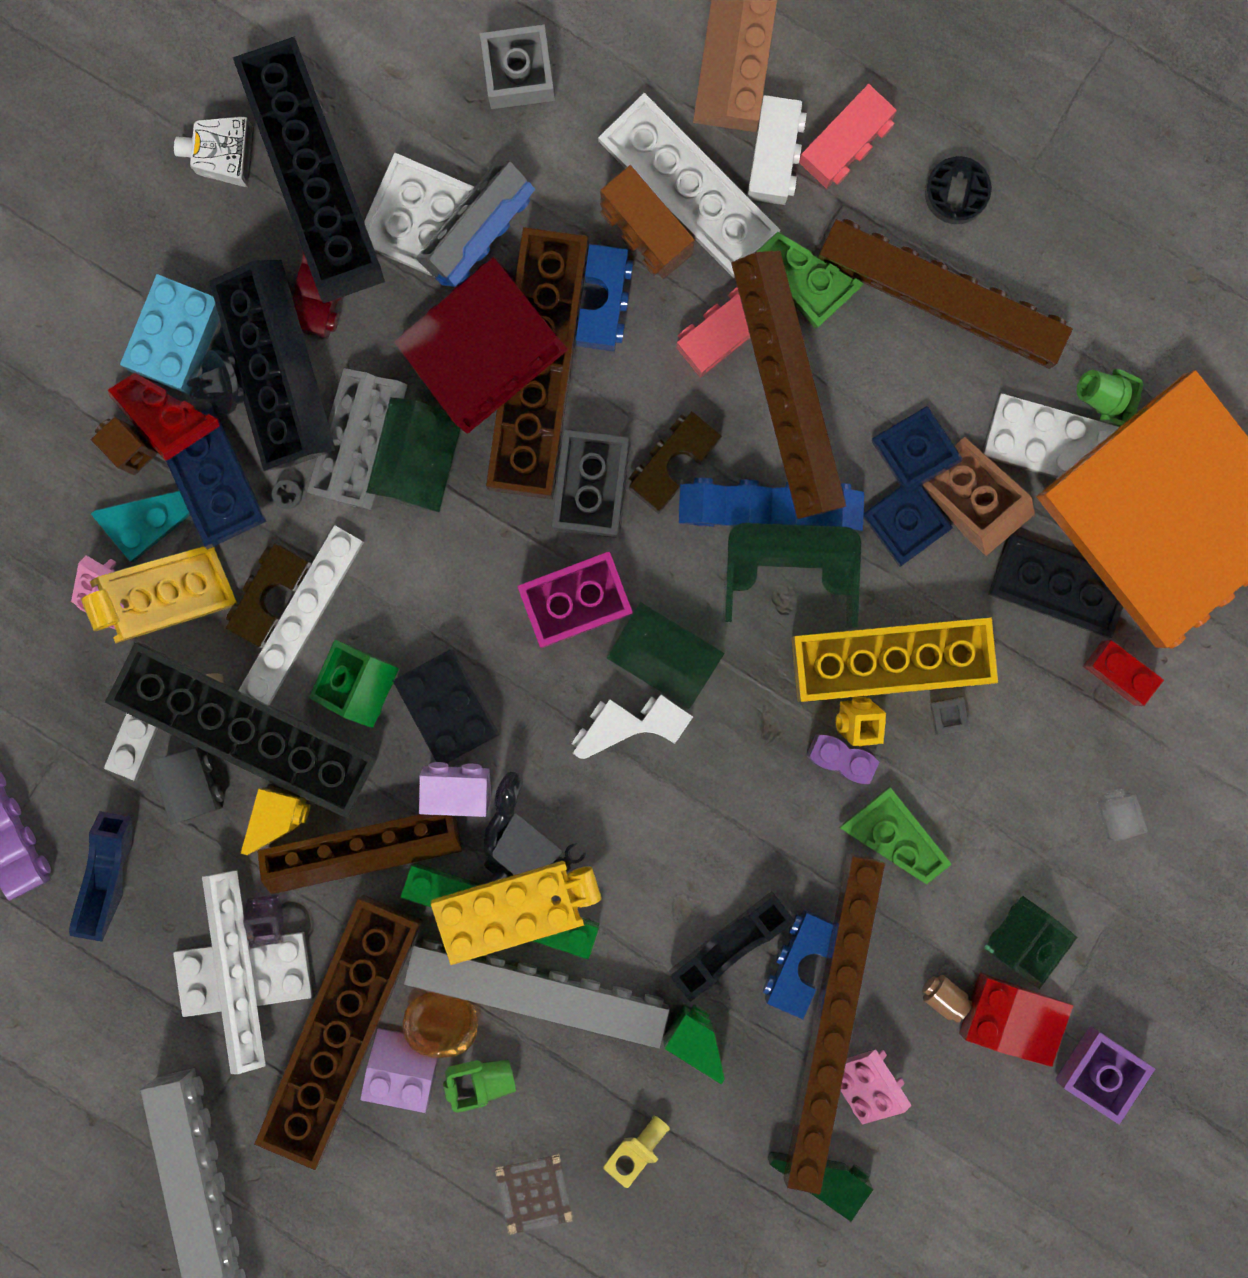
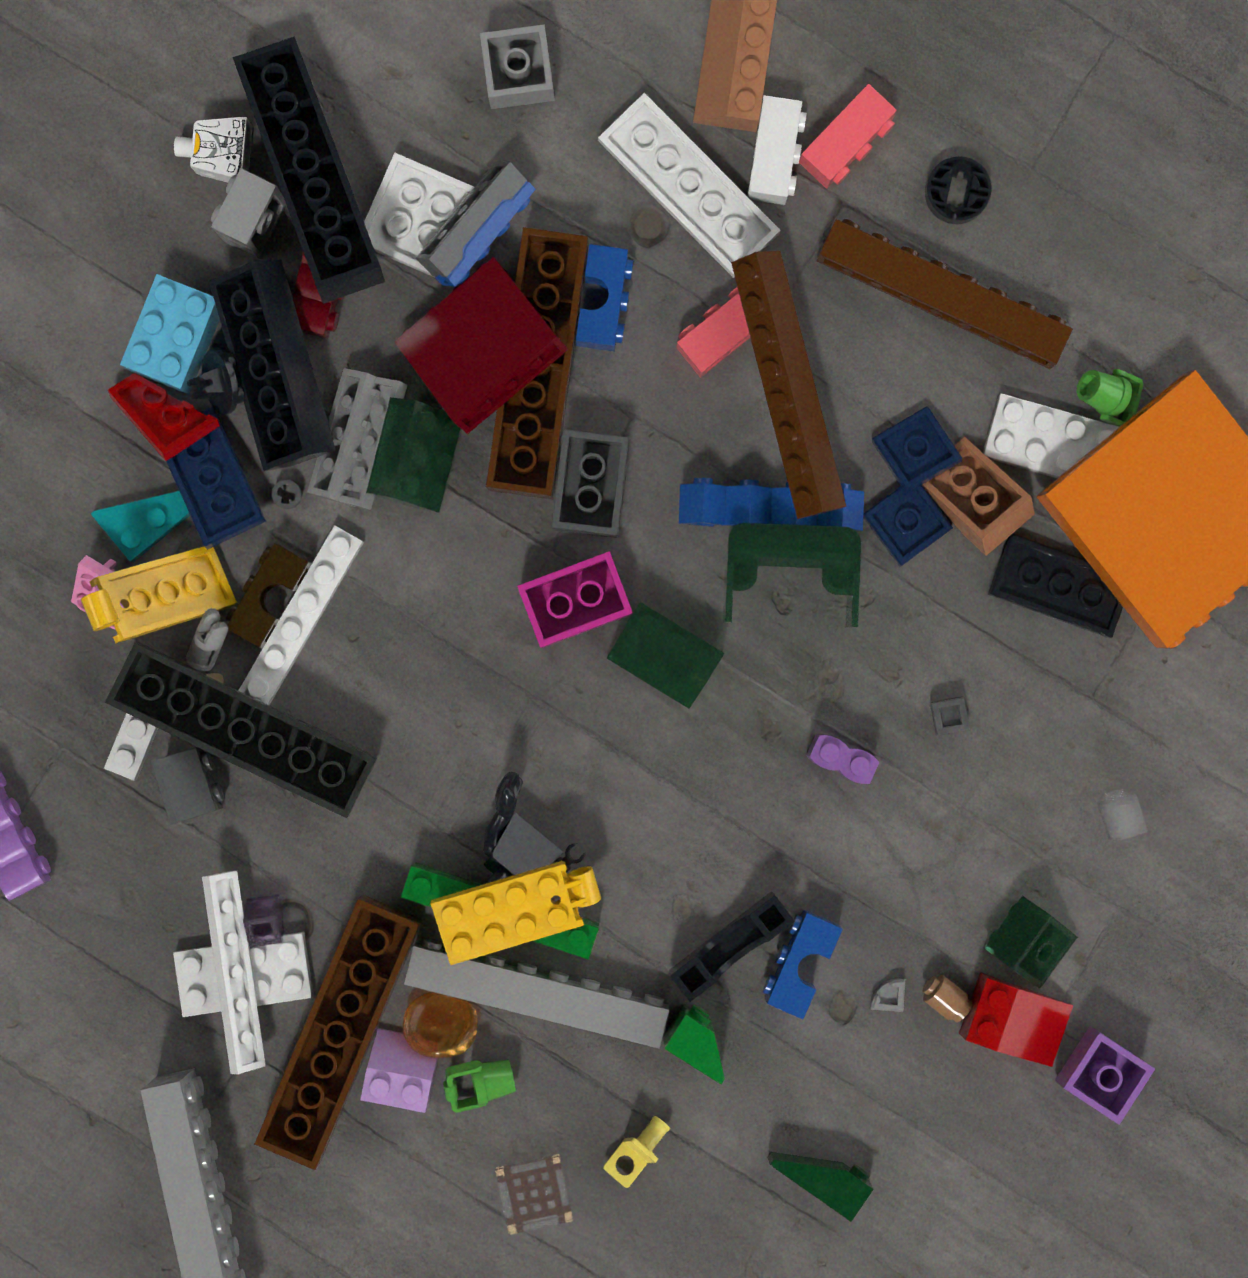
(103, 878): dark blue arch -> none
(123, 445): reddish brown brick -> none
(207, 641): none -> light grey hinge
(248, 213): none -> light grey brick
(273, 816): yellow slope -> none
(353, 684): green slope -> none
(358, 851): reddish brown brick -> none
(446, 707): black brick -> none
(454, 790): lavender slope -> none
(616, 724): white arch -> none
(646, 223): dark orange brick -> none
(690, 438): dark brown arch -> none
(814, 285): bright green wing -> none
(833, 1023): reddish brown brick -> none
(861, 722): yellow brick -> none
(872, 1088): bright pink plate -> none
(889, 996): none -> light grey tile
(894, 659): yellow brick -> none
(896, 835): bright green wing -> none
(1123, 673): red brick -> none

